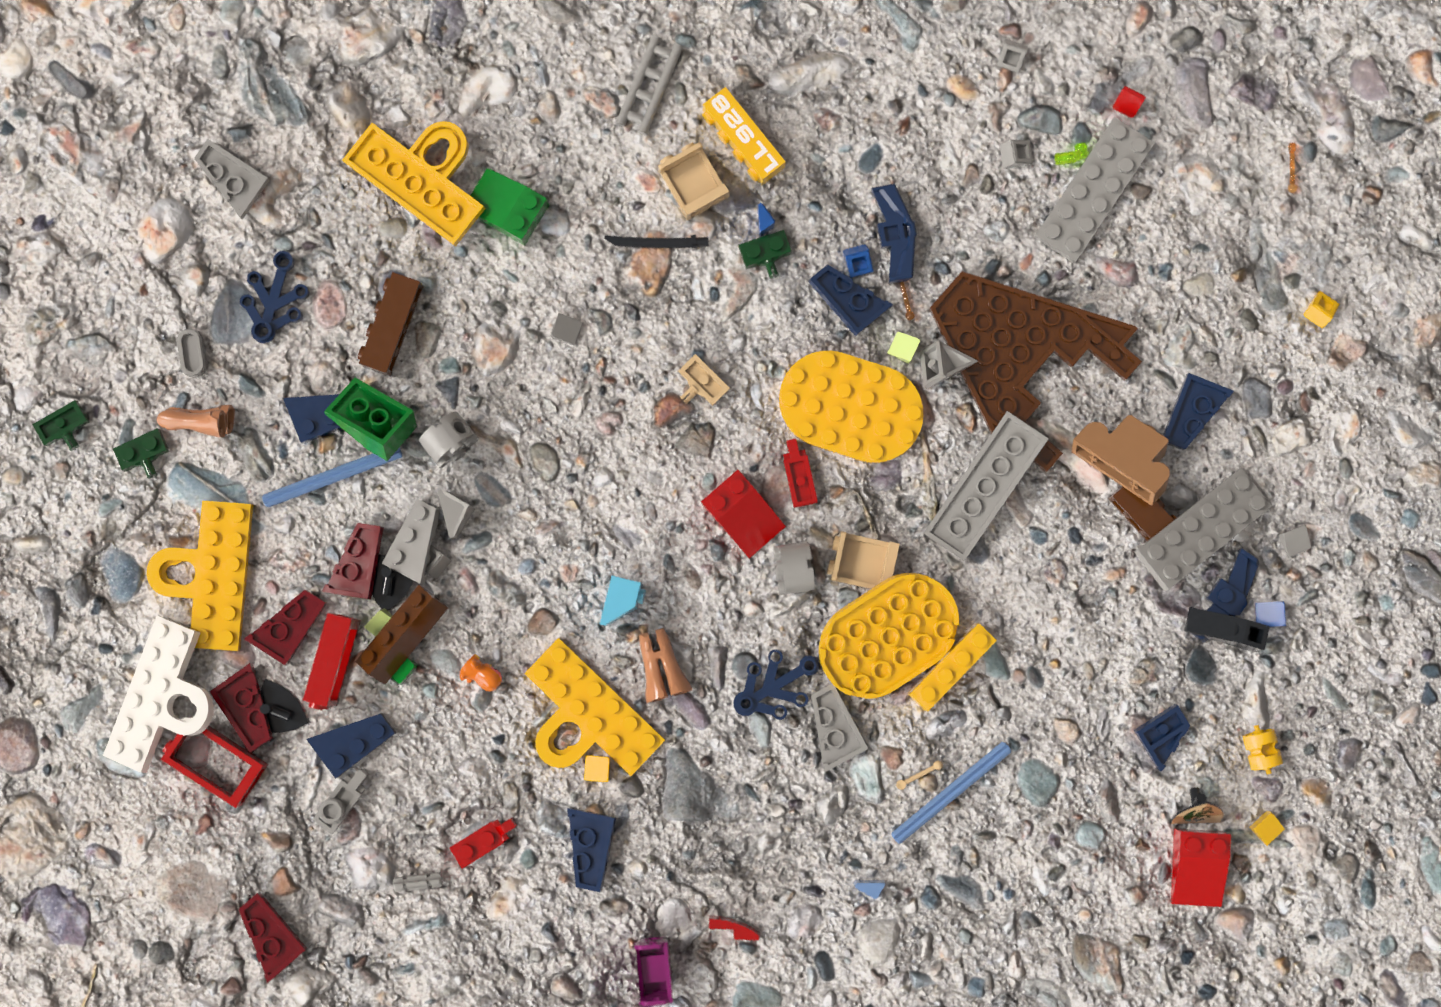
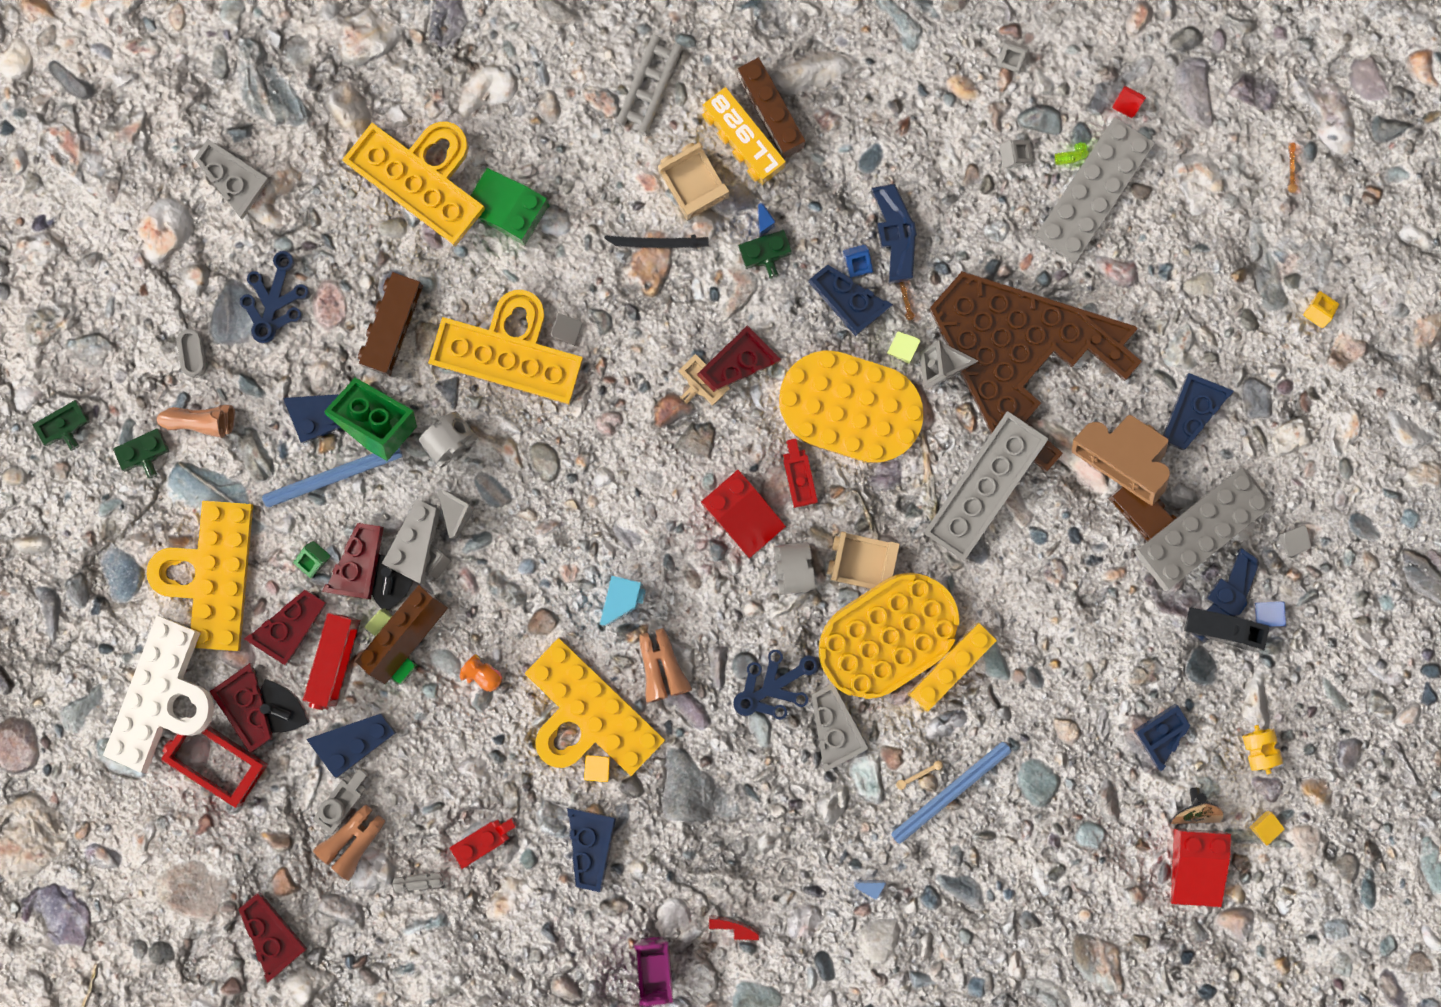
(311, 559): none -> green slope
(348, 862): none -> nougat piece
(508, 359): none -> yellow plate
(737, 360): none -> dark red wing
(770, 108): none -> reddish brown brick

